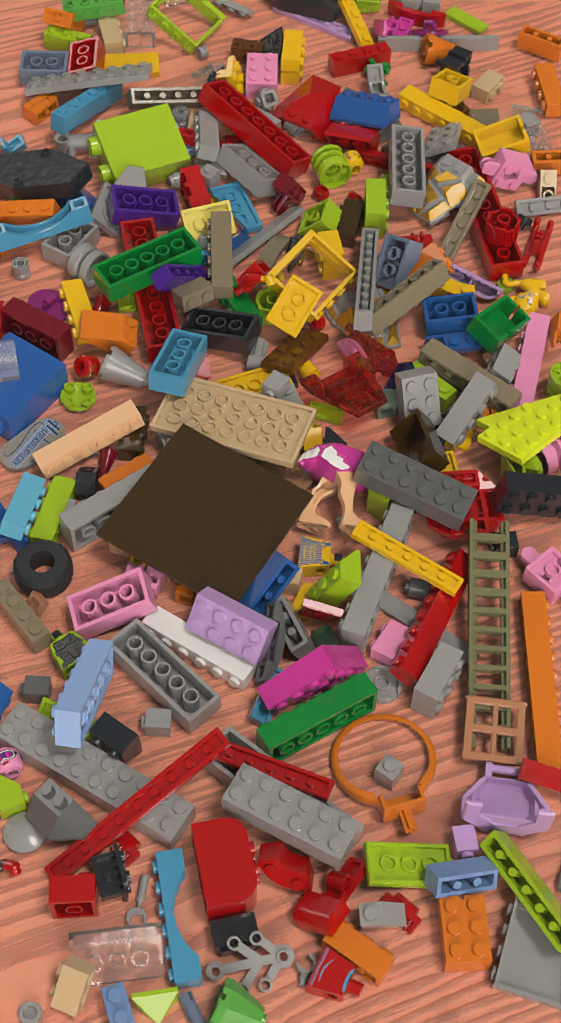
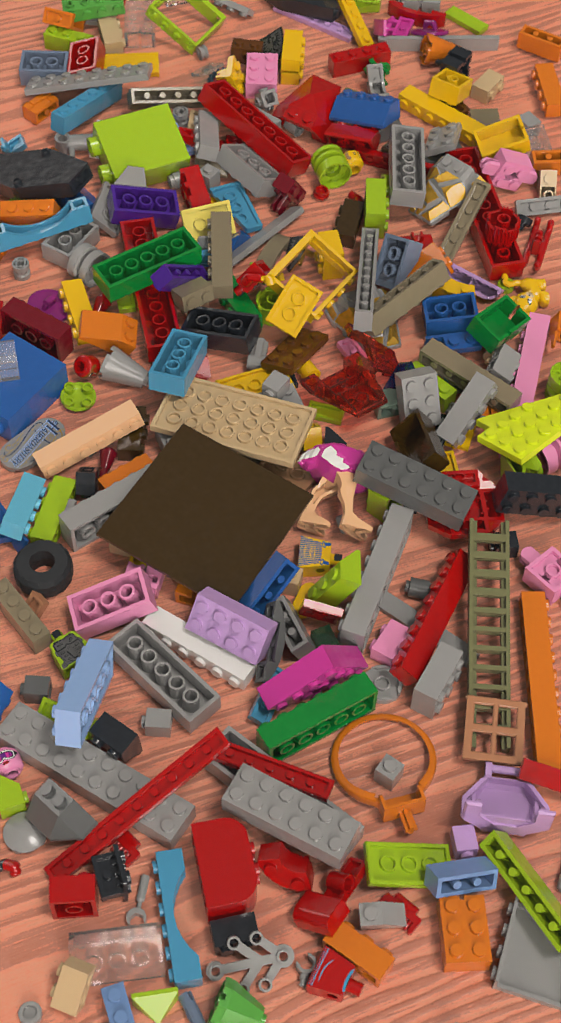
(317, 325): red plate -> none
(320, 218): lime brick -> none
(407, 558): yellow tile -> none
(526, 109): clear light blue piece -> none

